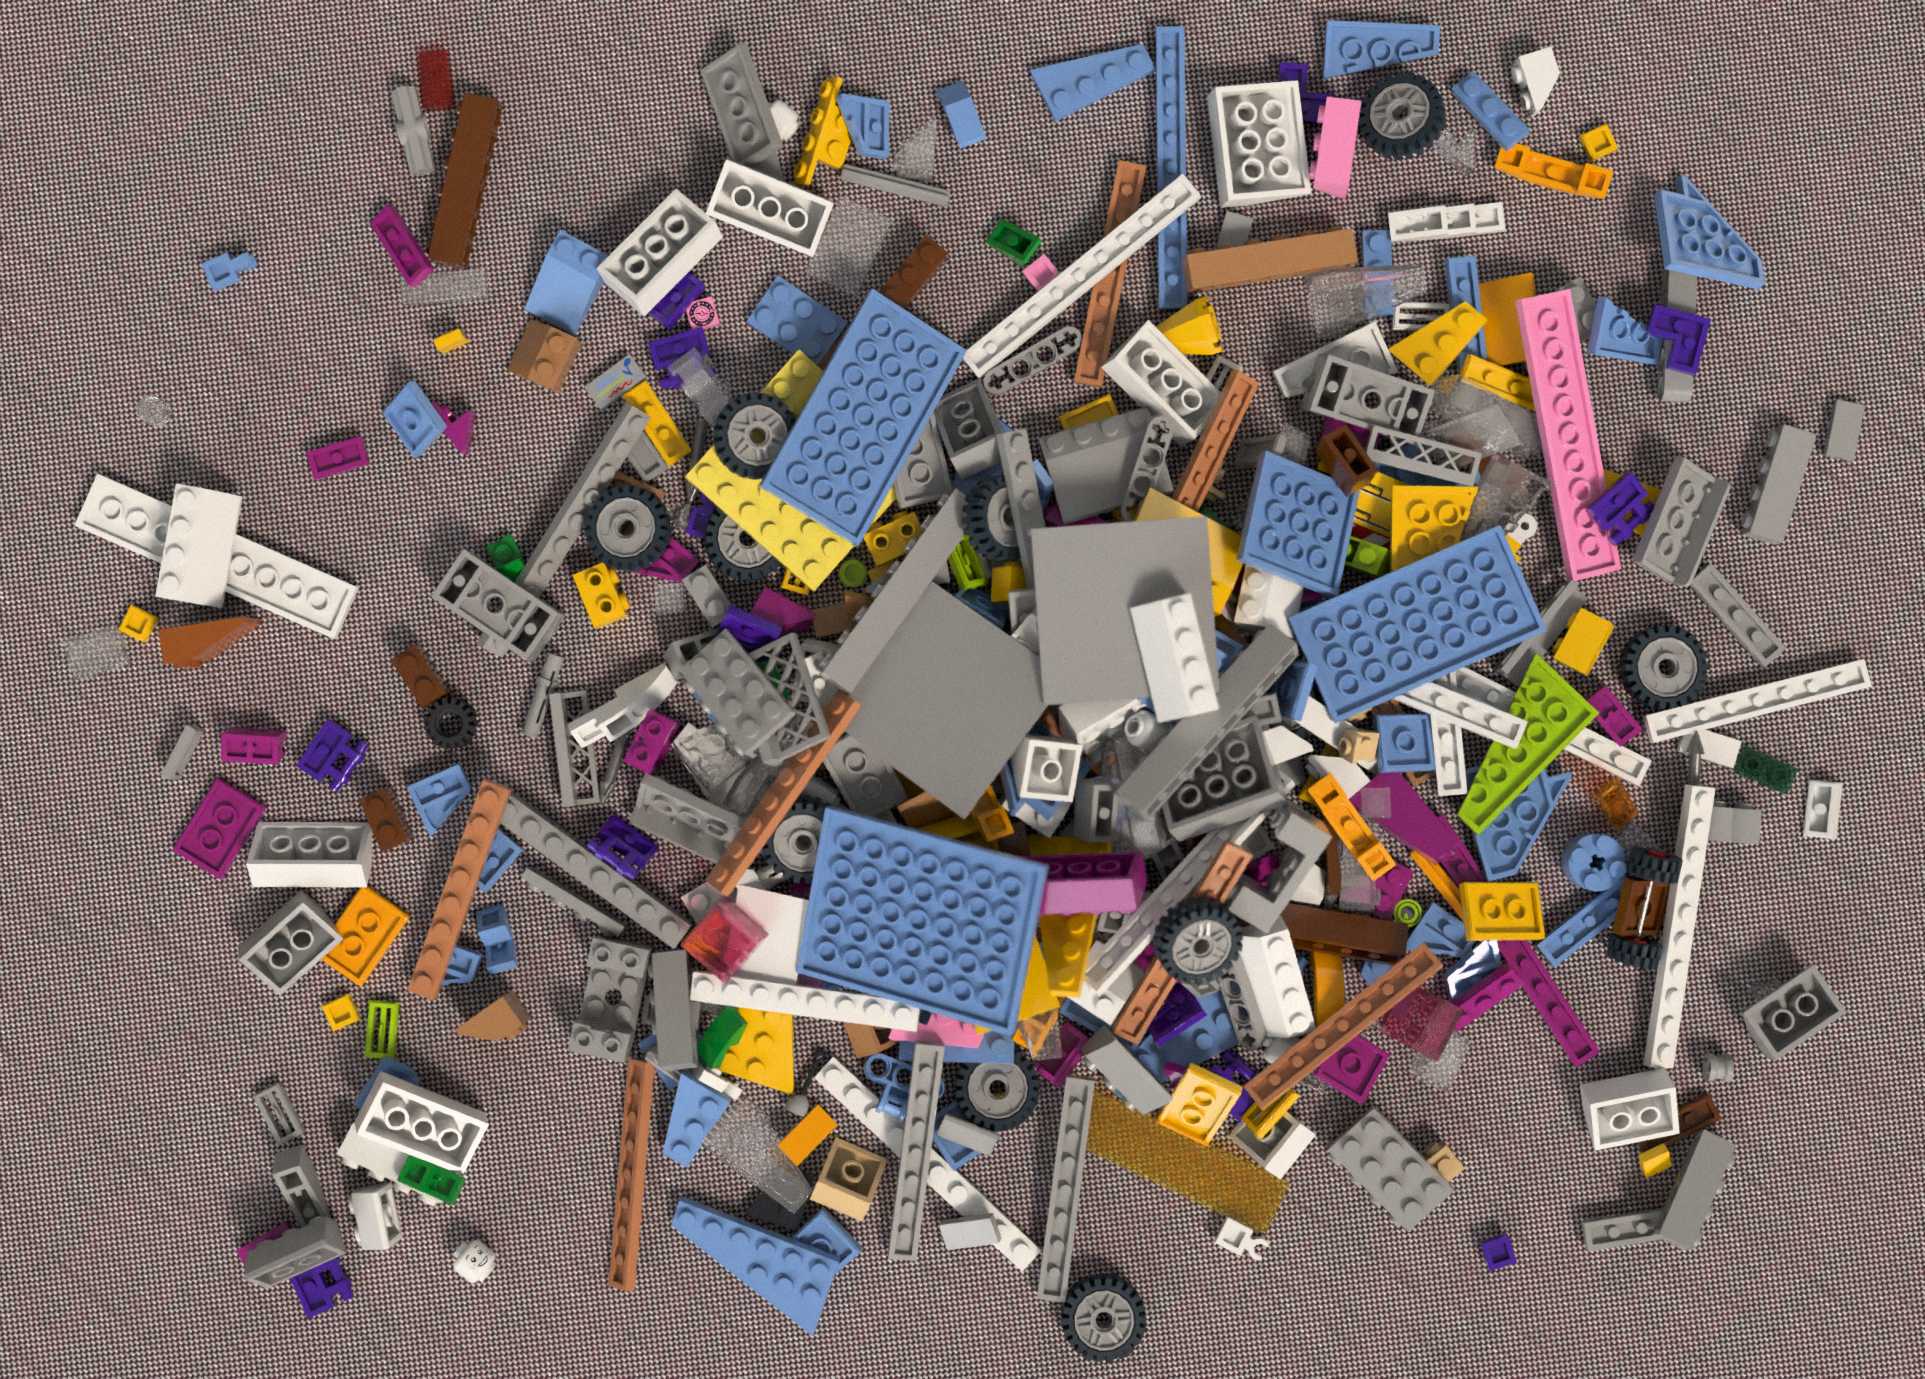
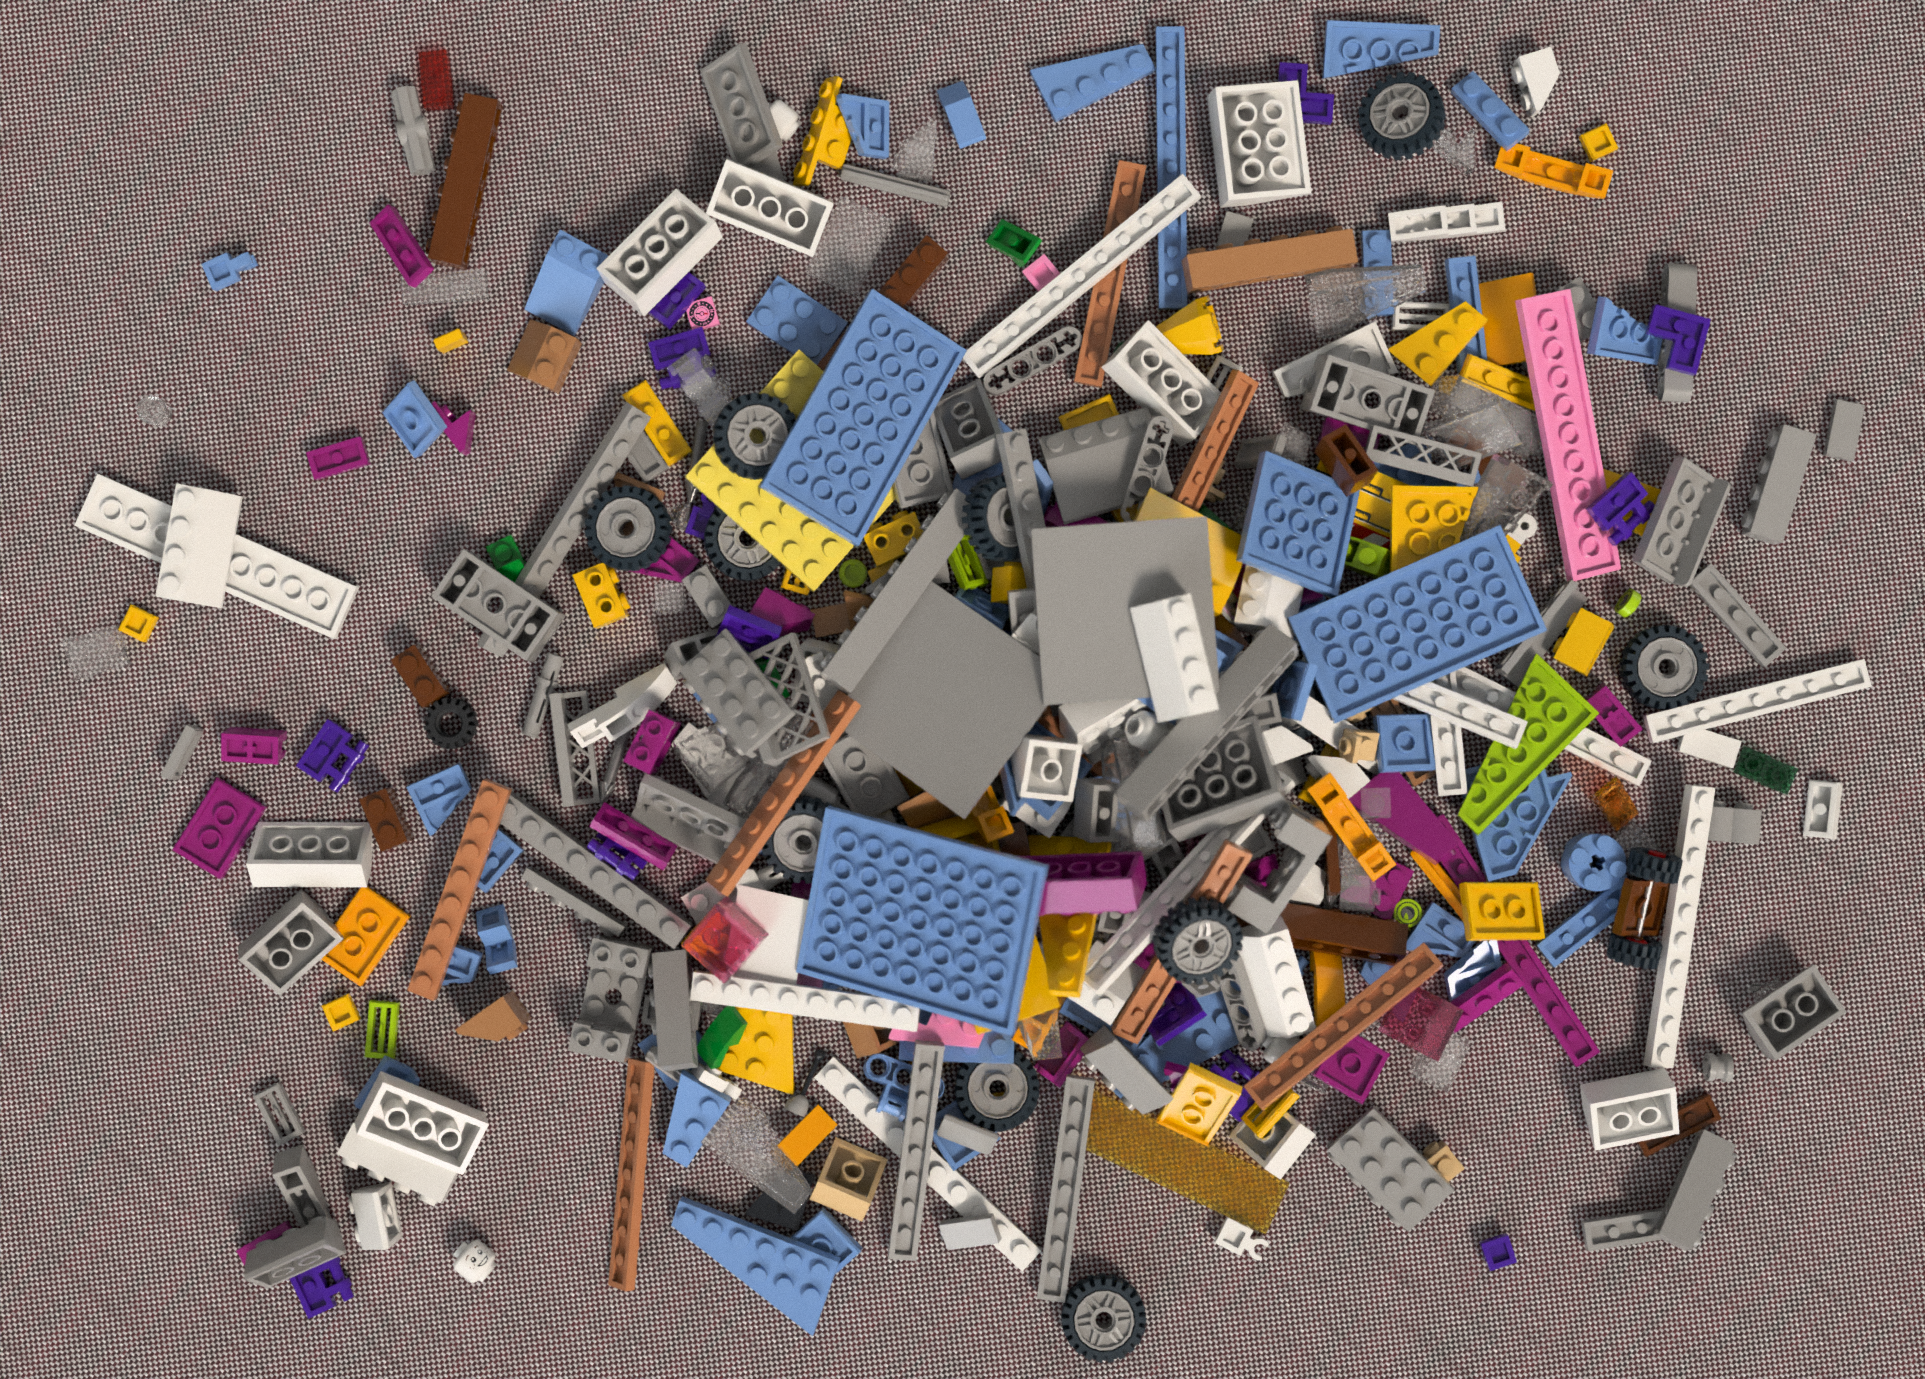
(202, 642): dark orange slope -> none
(431, 1179): green slope -> none
(615, 382): light grey tile -> none
(633, 836): none -> magenta plate
(1335, 146): bright pink slope -> none
(1628, 603): none -> lime tile
(1655, 1160): yellow tile -> none
(1695, 750): flat silver piece -> none
(1701, 241): medium blue wing -> none

